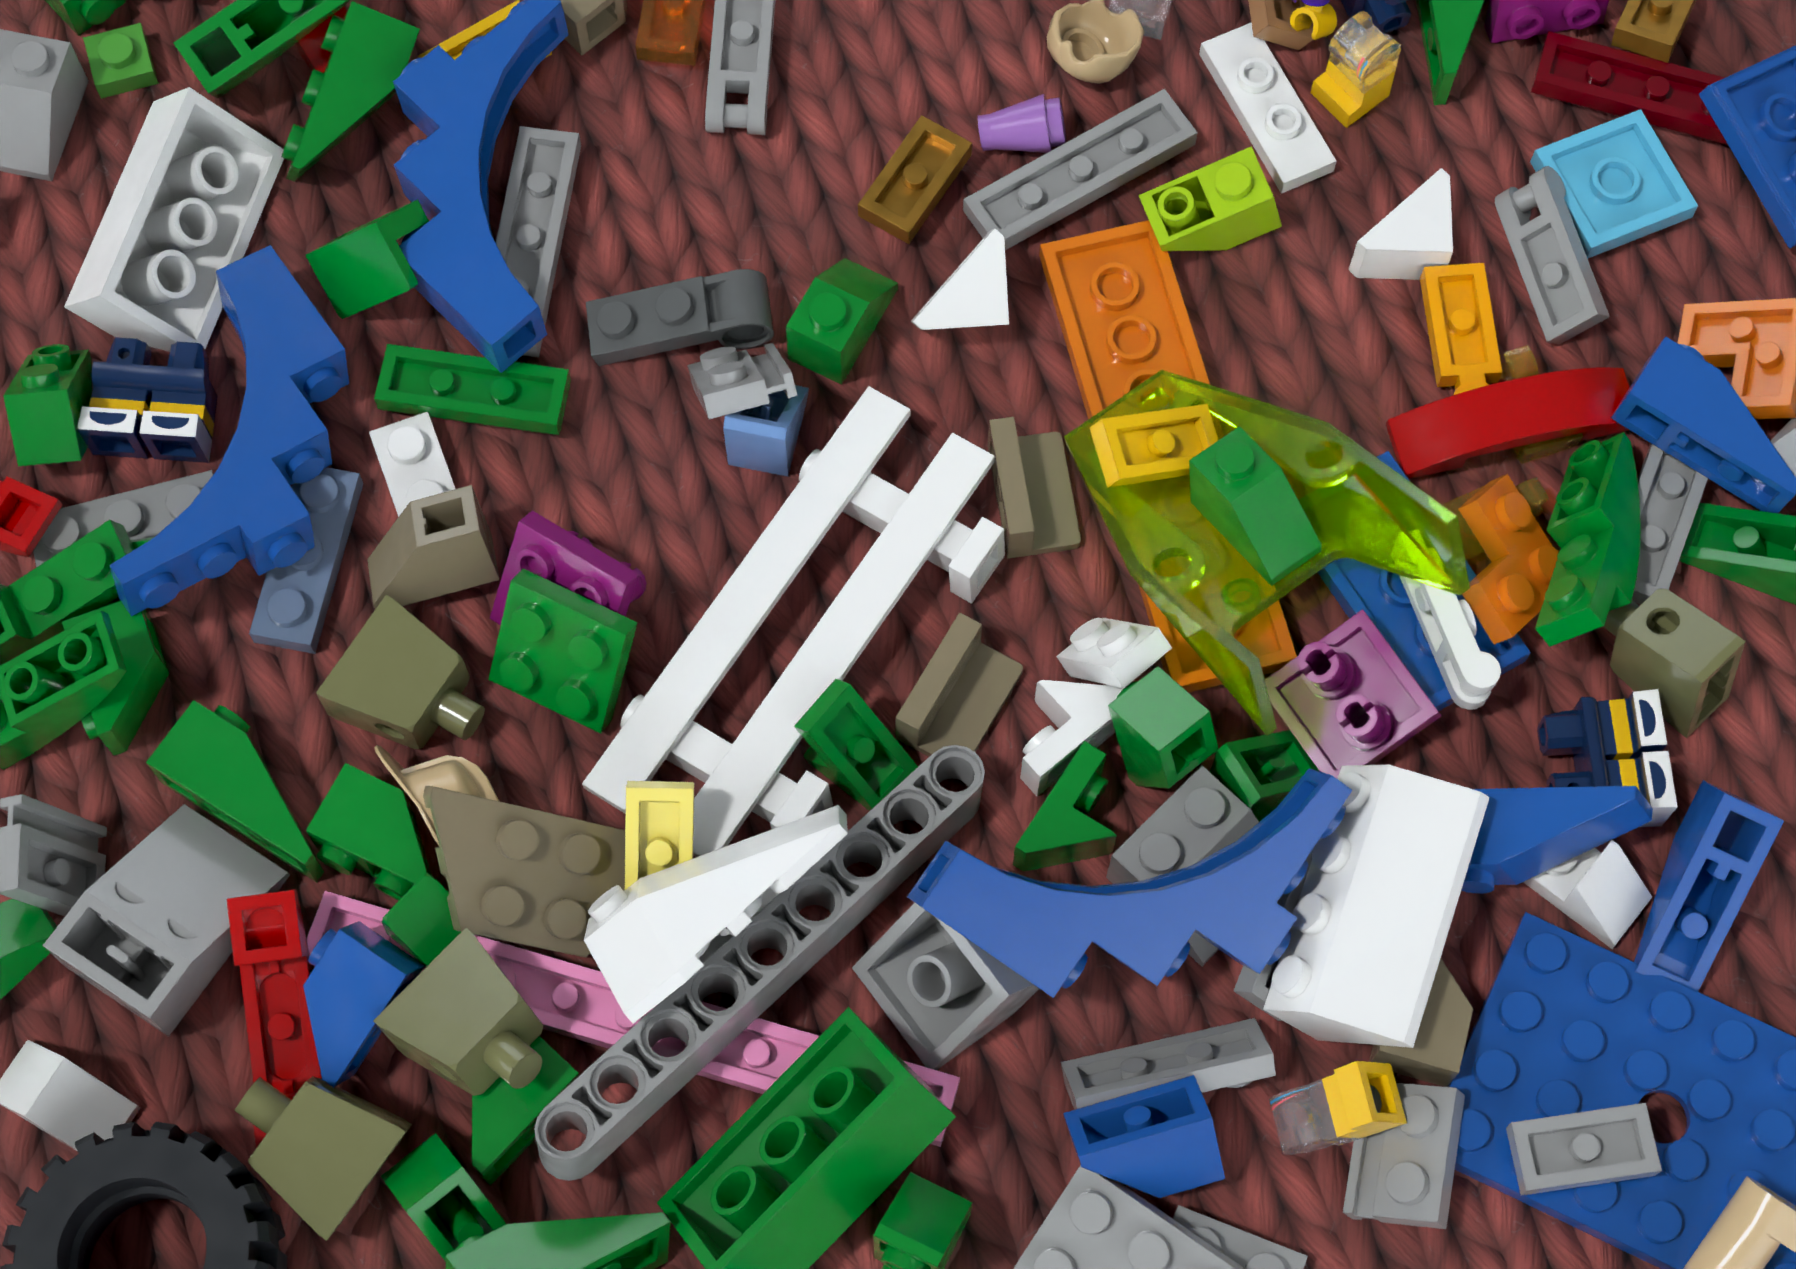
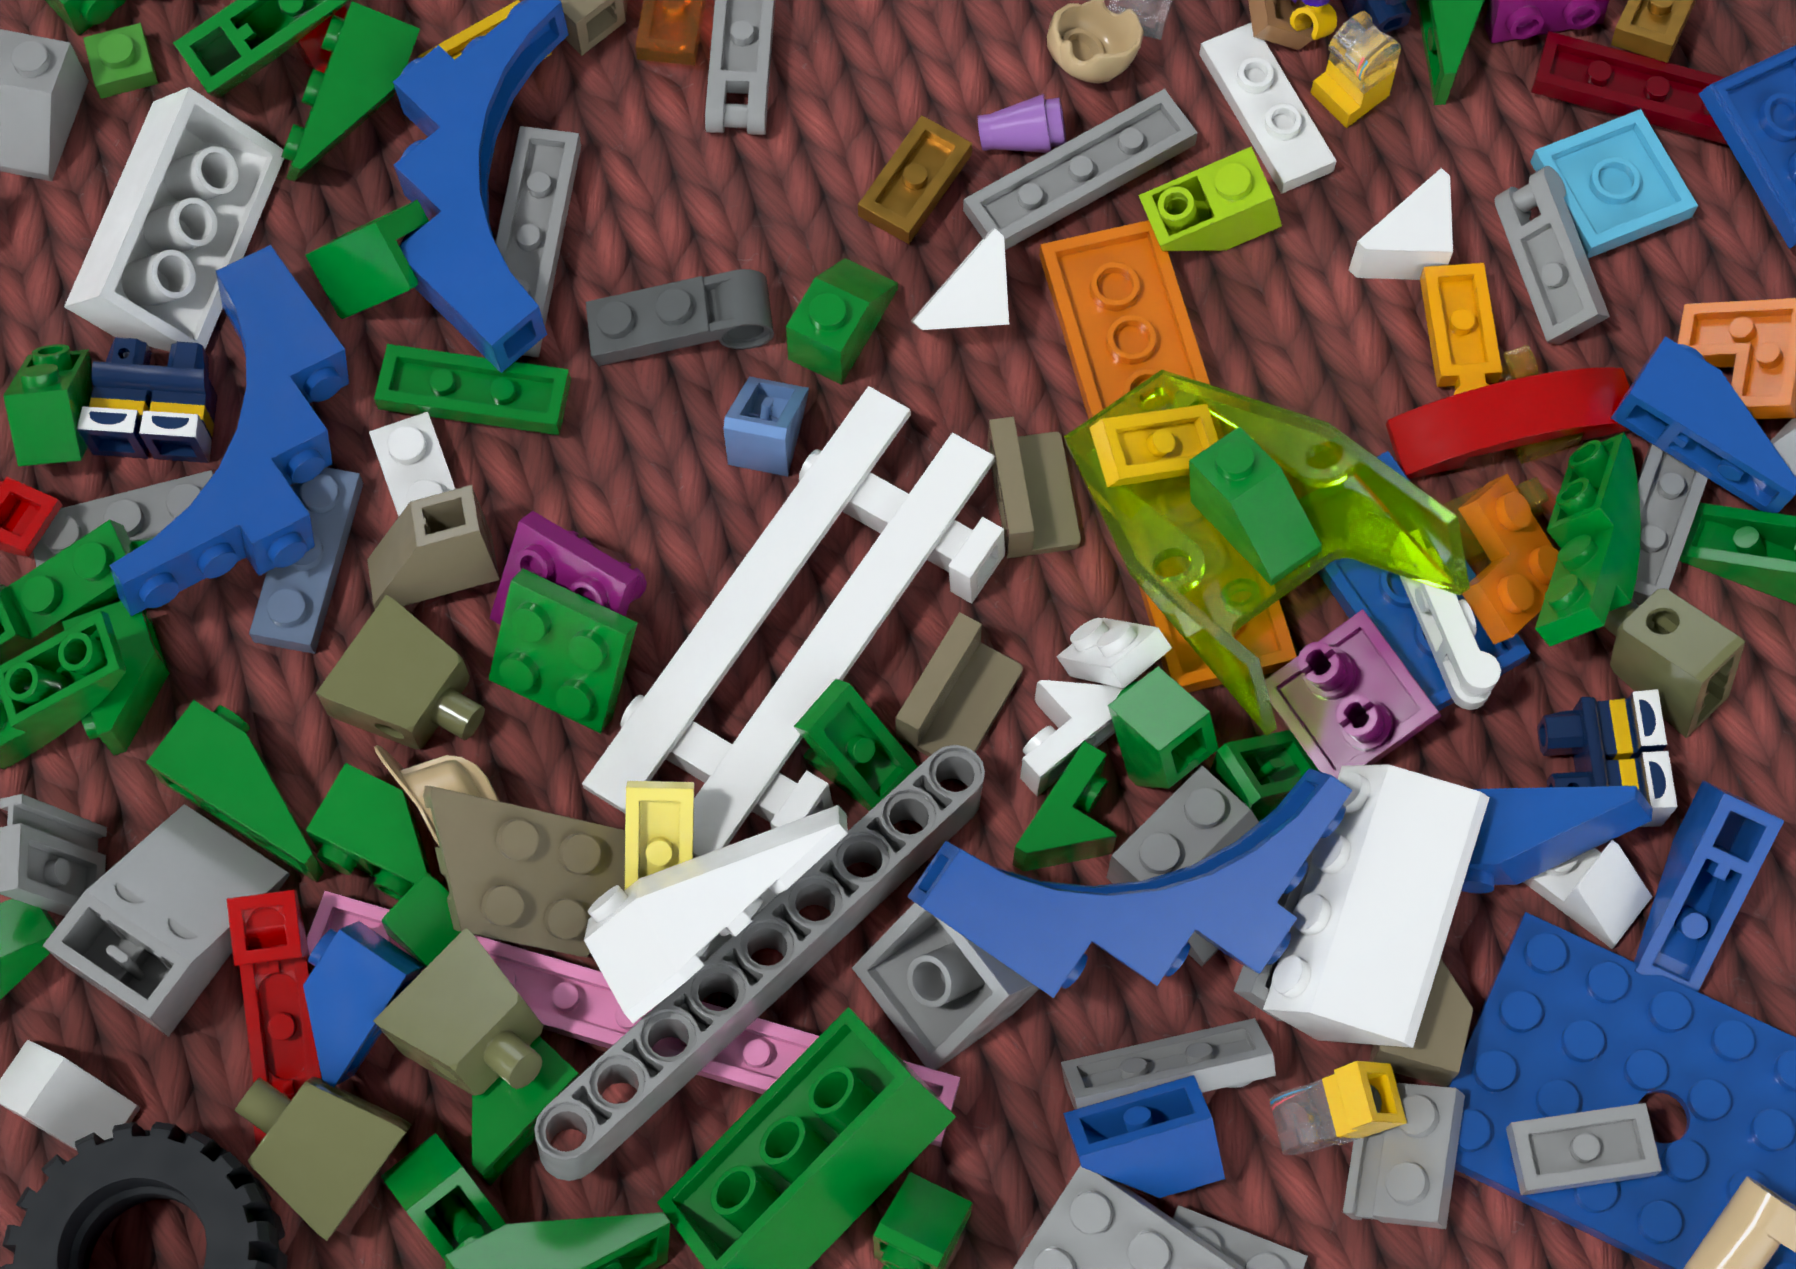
(736, 382): light grey plate -> none

